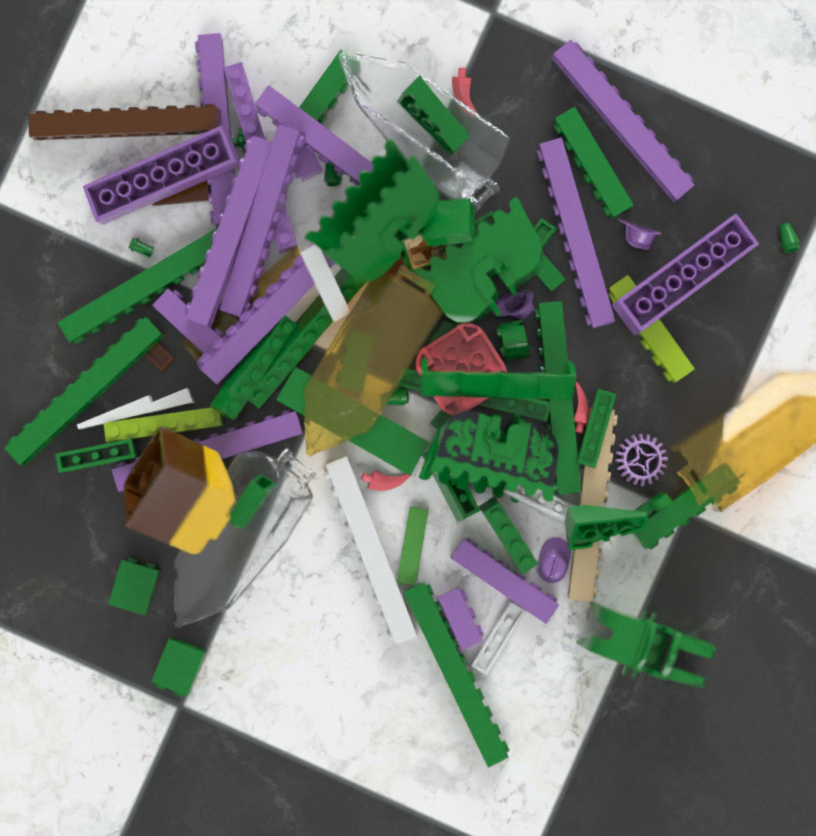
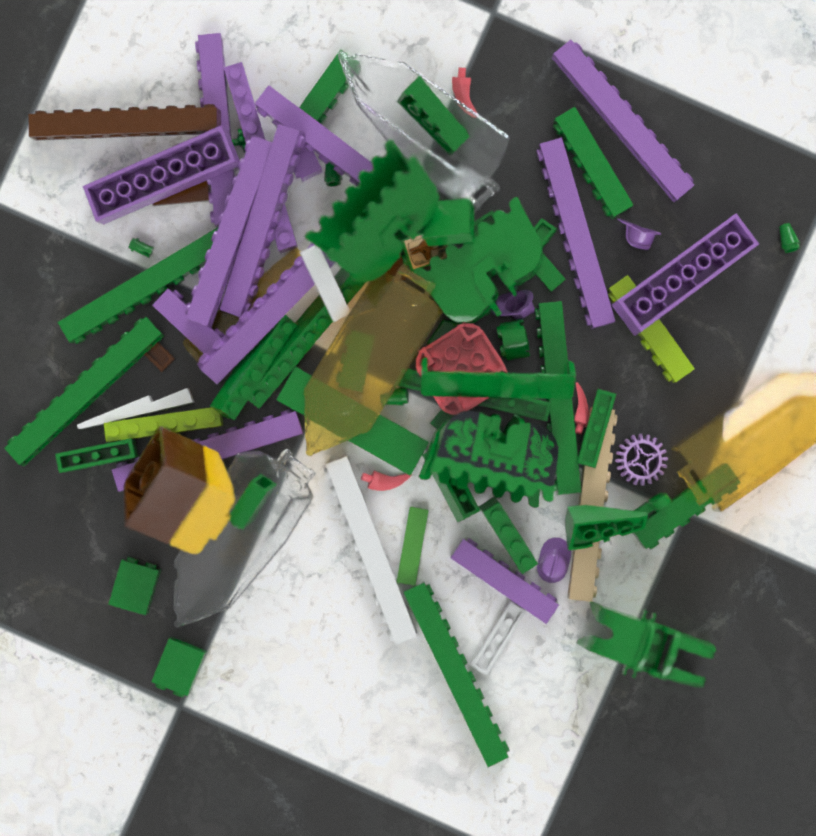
(461, 618): medium lavender brick -> none
(556, 508): white tile -> none

